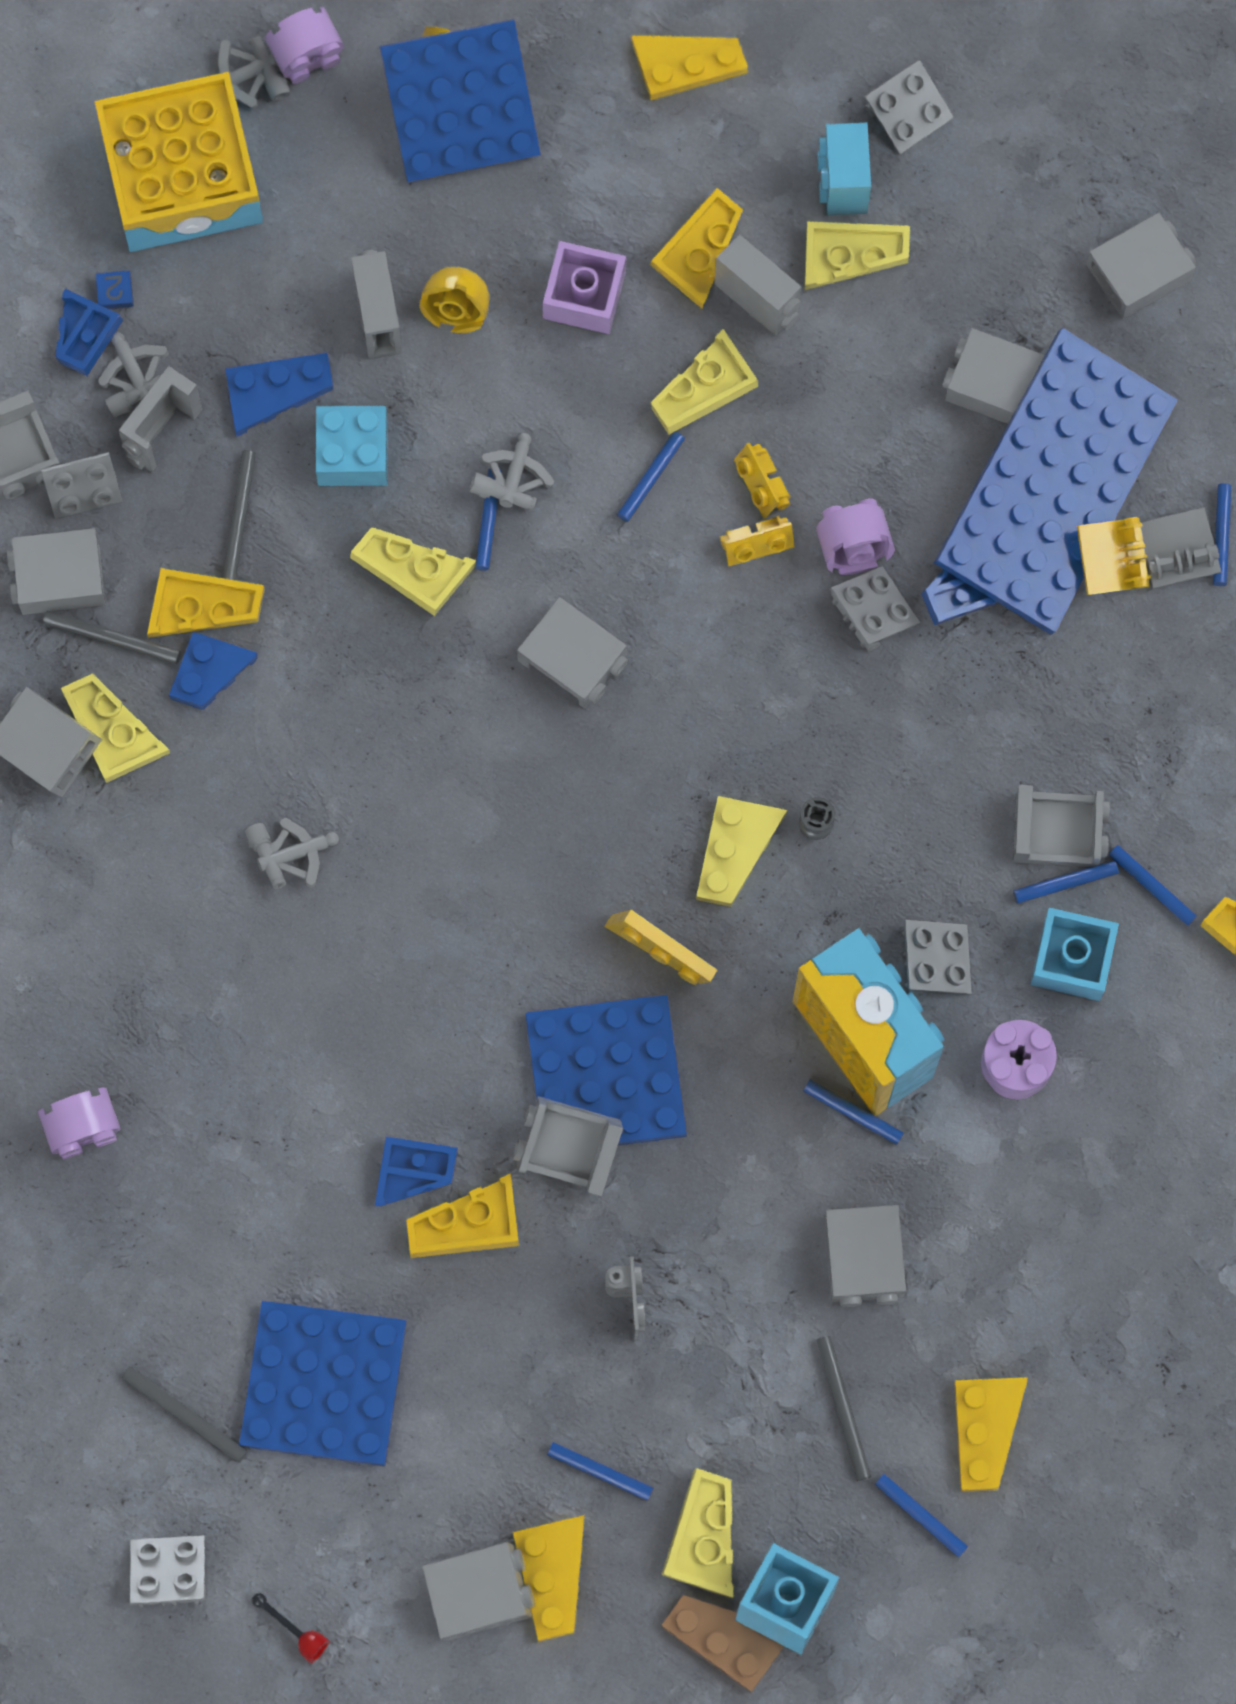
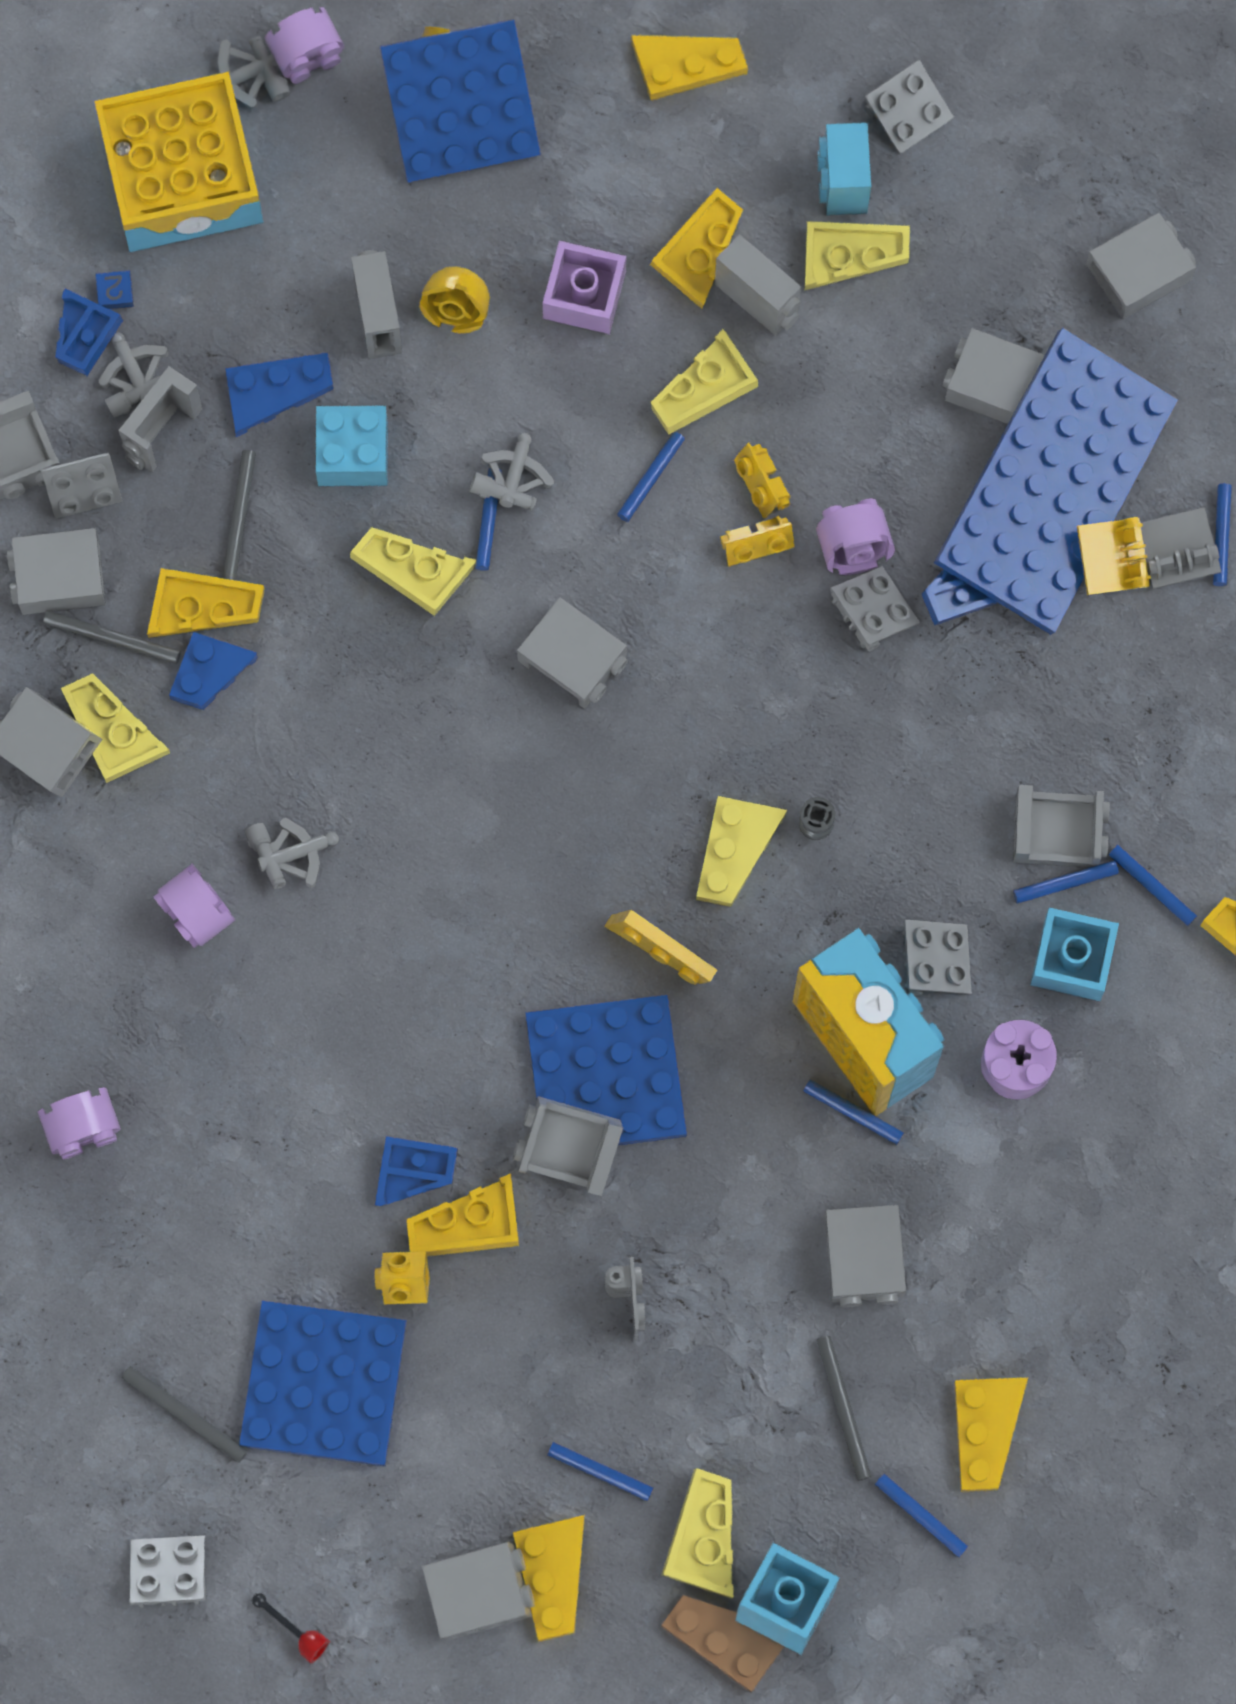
(195, 905): none -> lavender brick
(403, 1277): none -> yellow brick

